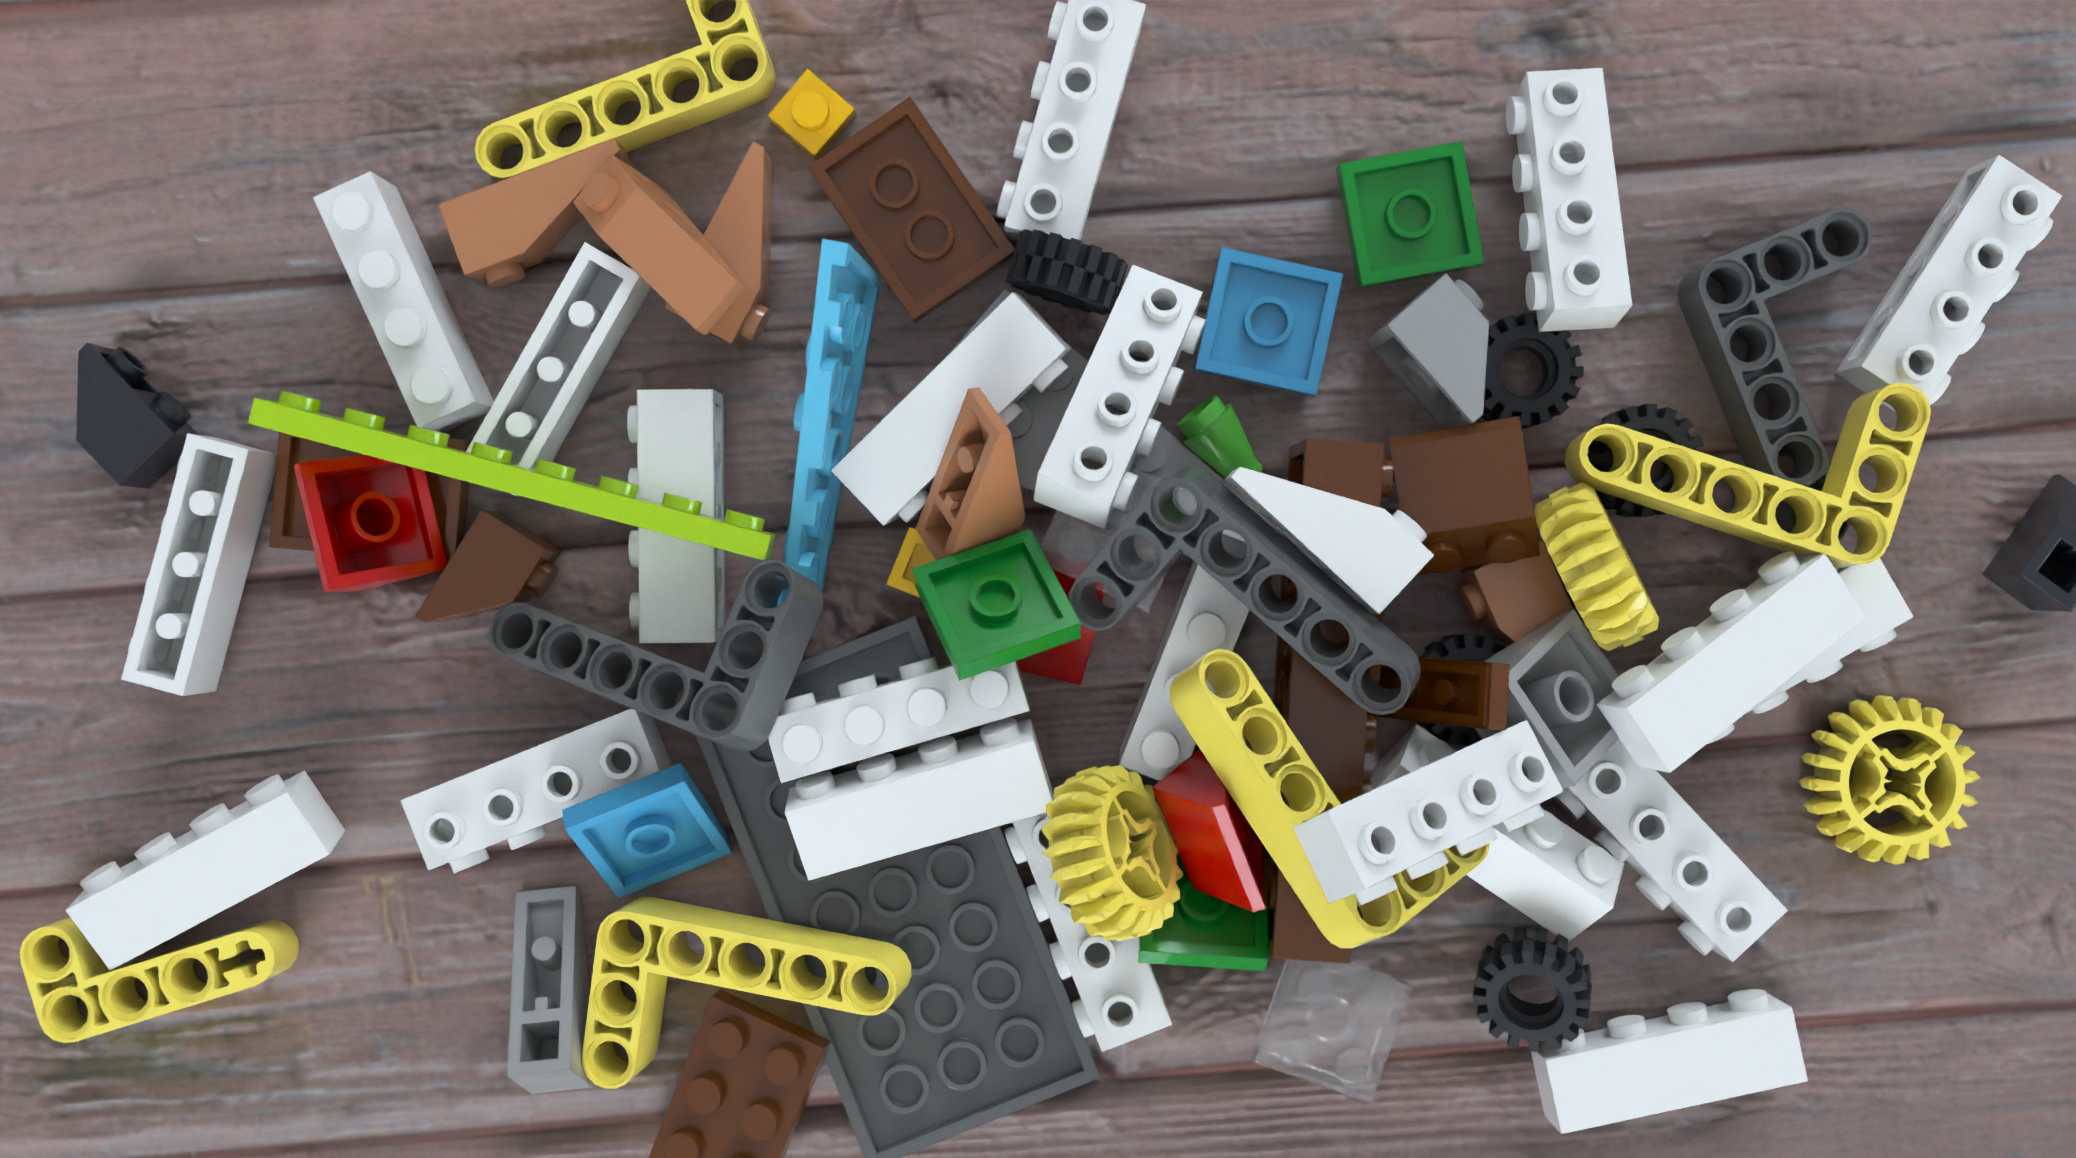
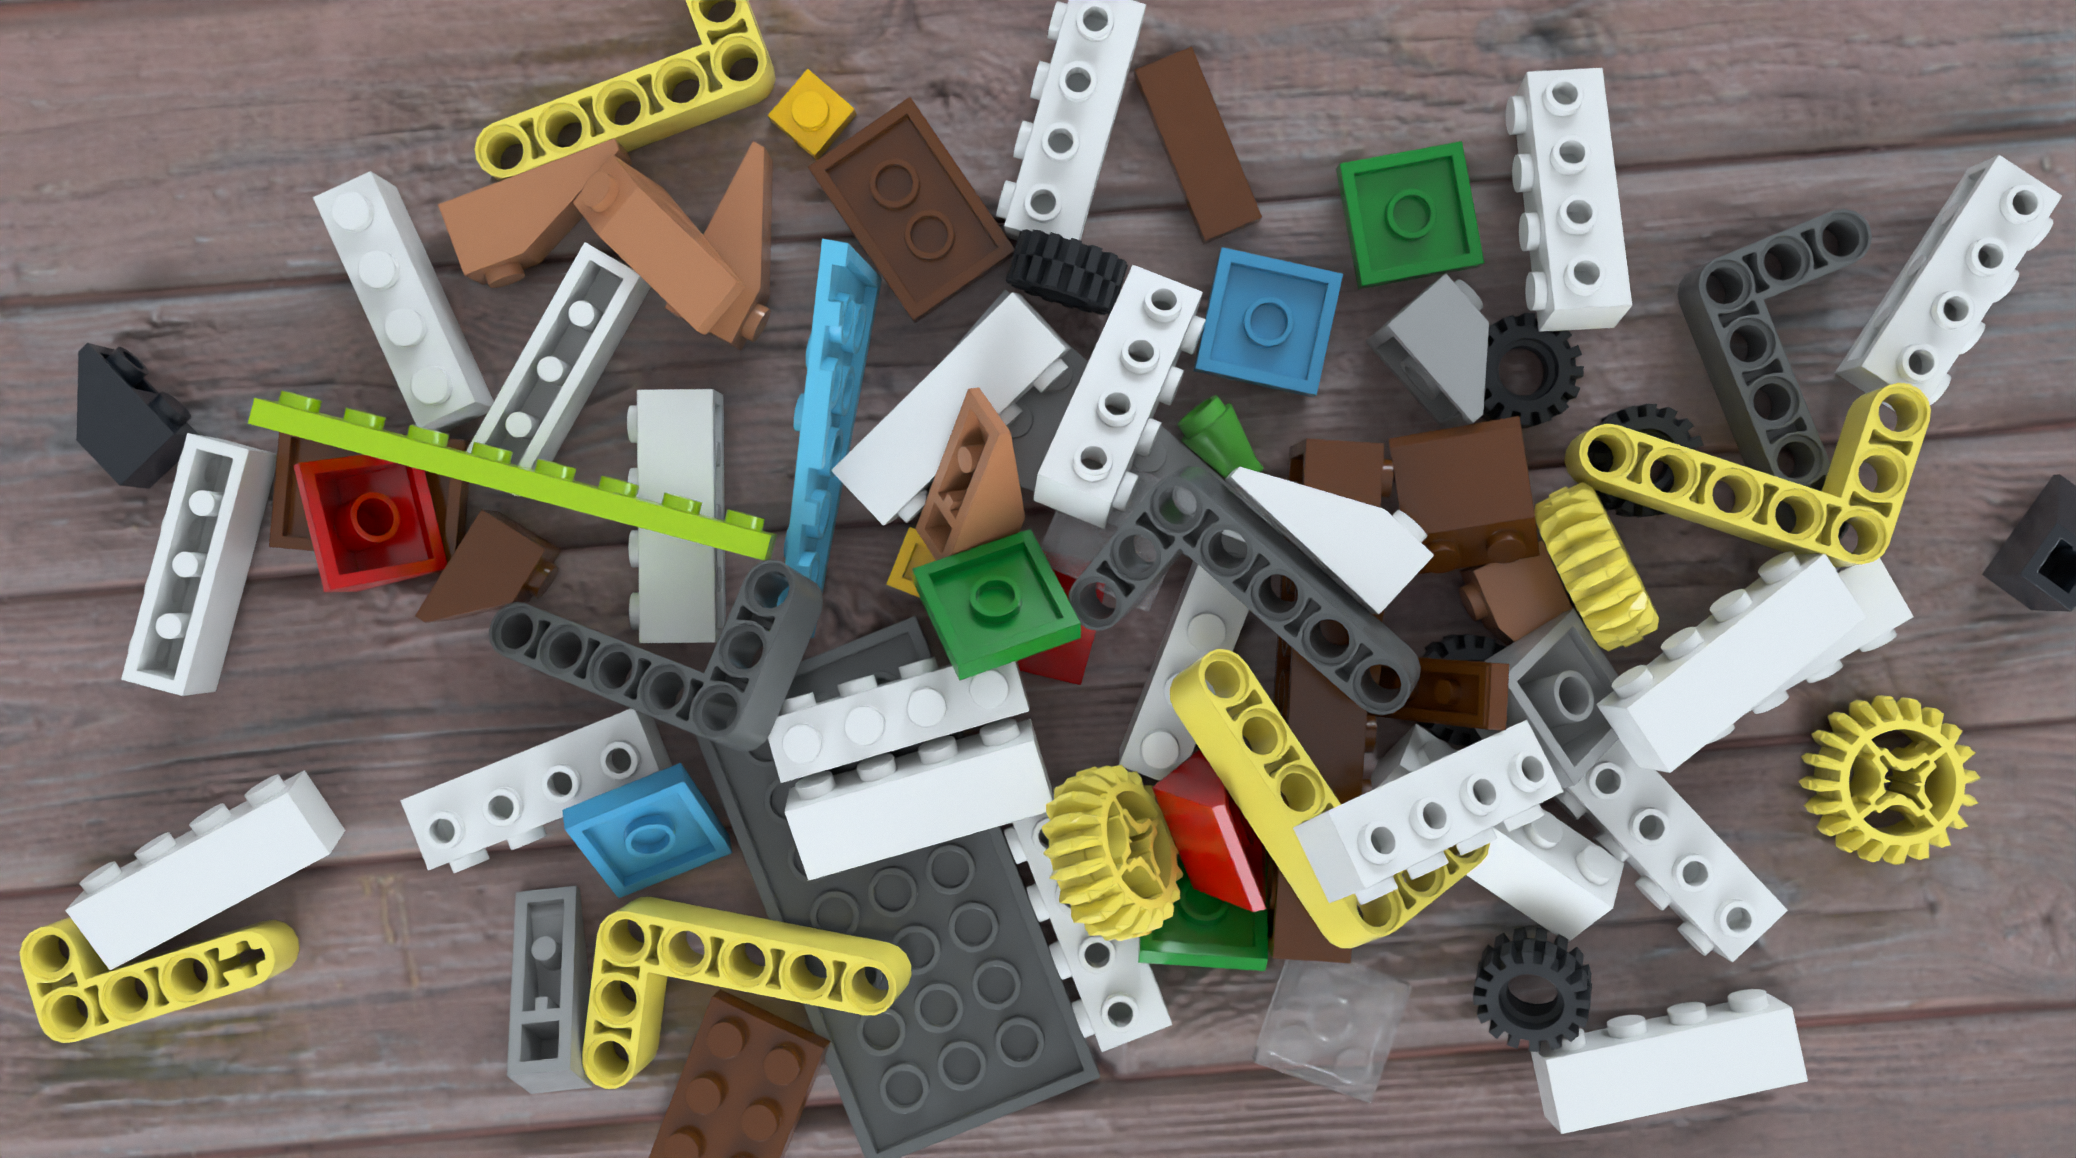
(1197, 145): none -> reddish brown tile

